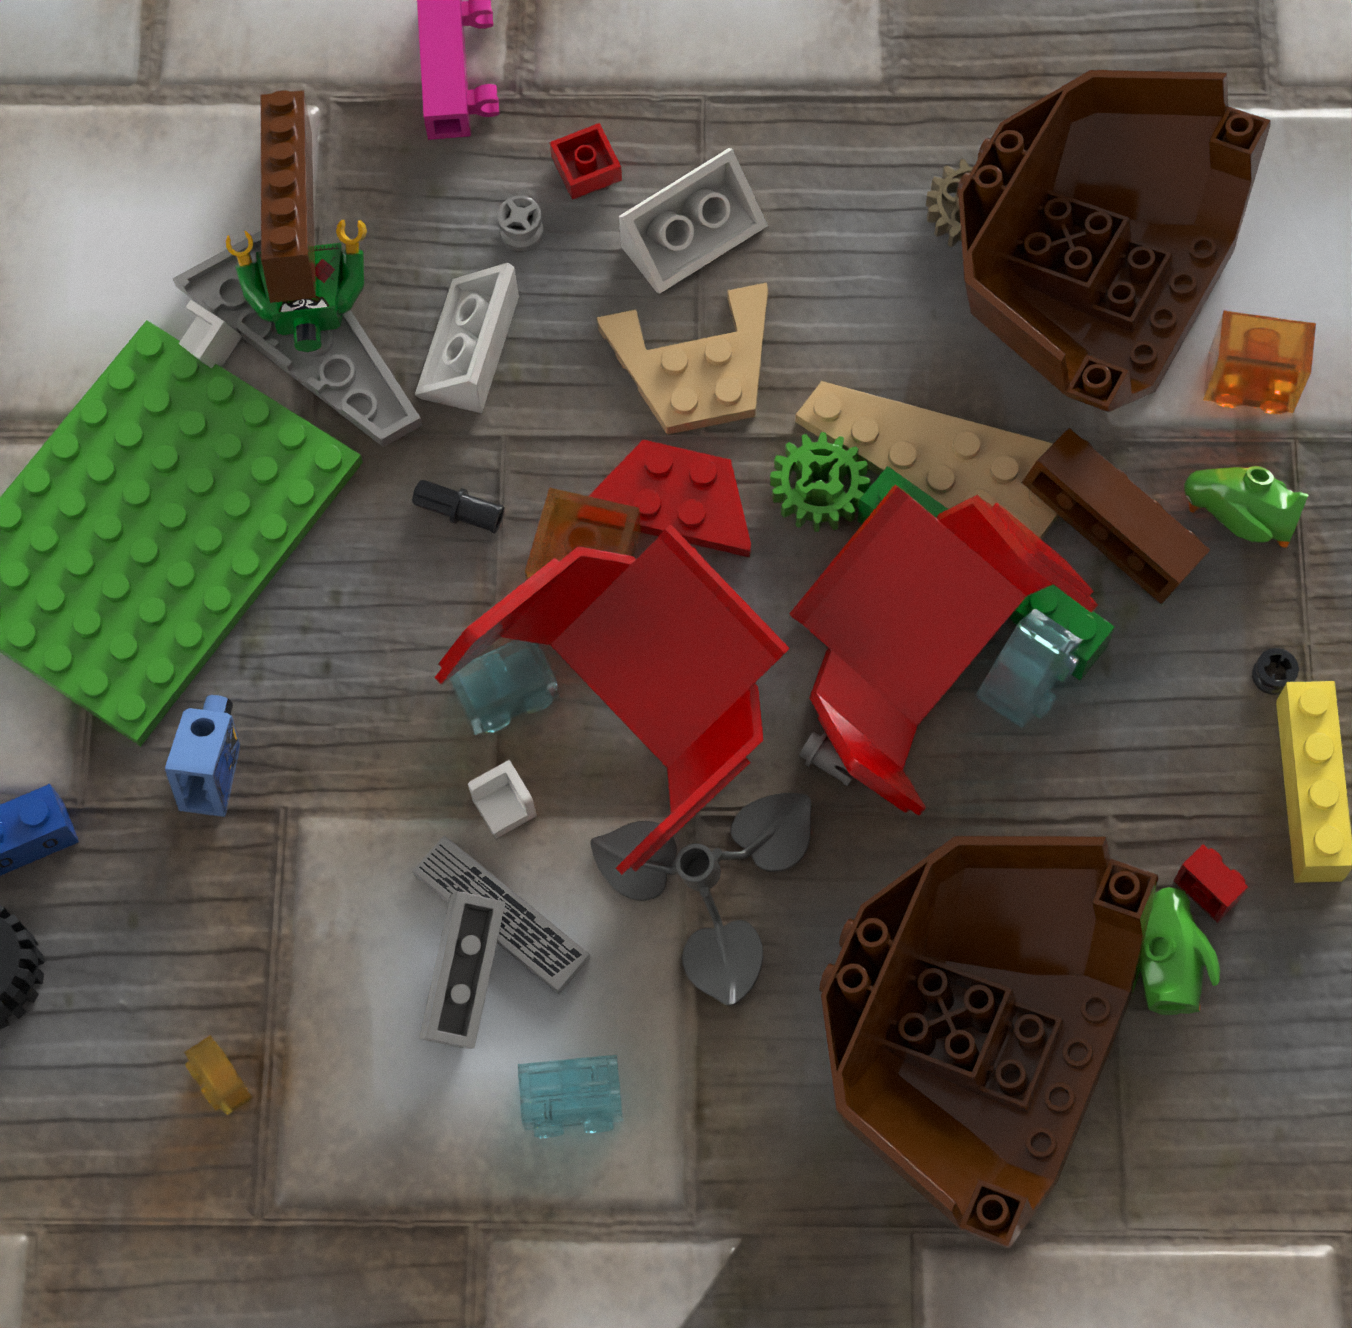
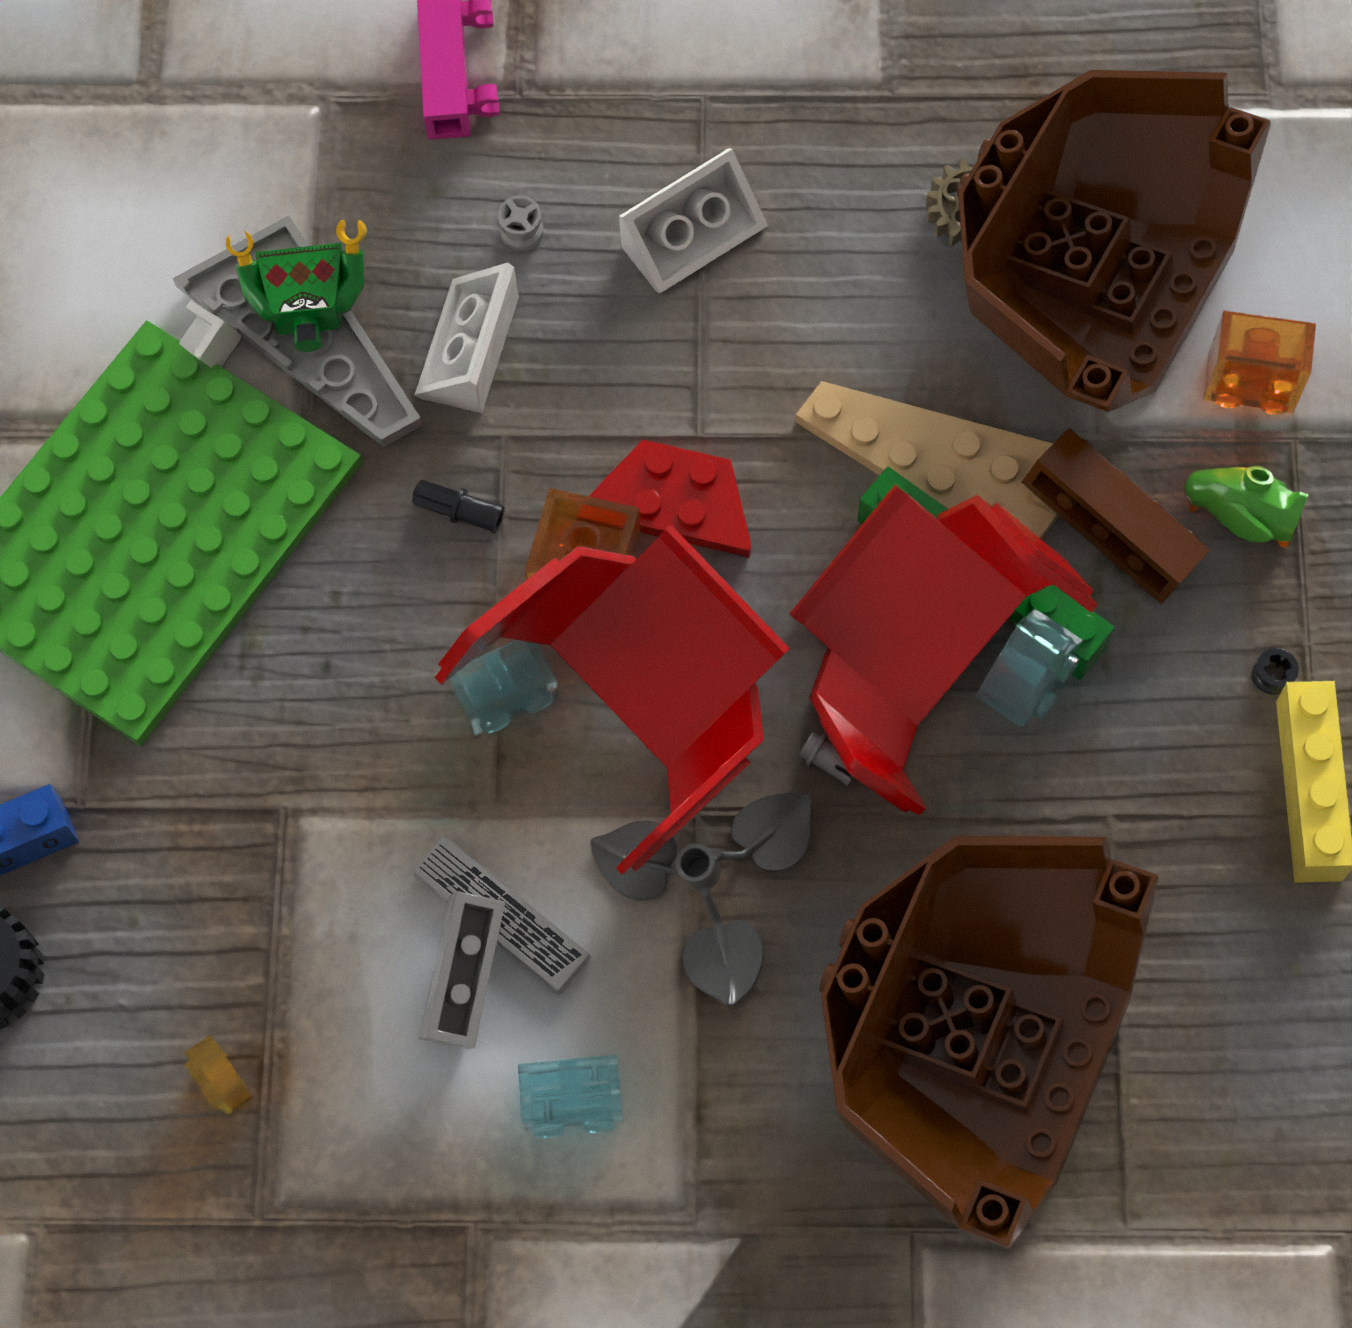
(204, 758): medium blue torso -> none
(287, 197): reddish brown brick -> none
(502, 799): white panel -> none
(585, 161): red piece -> none
(698, 379): tan wing -> none
(821, 463): bright green gear -> none
(1174, 956): bright green animal -> none
(1210, 882): red piece -> none

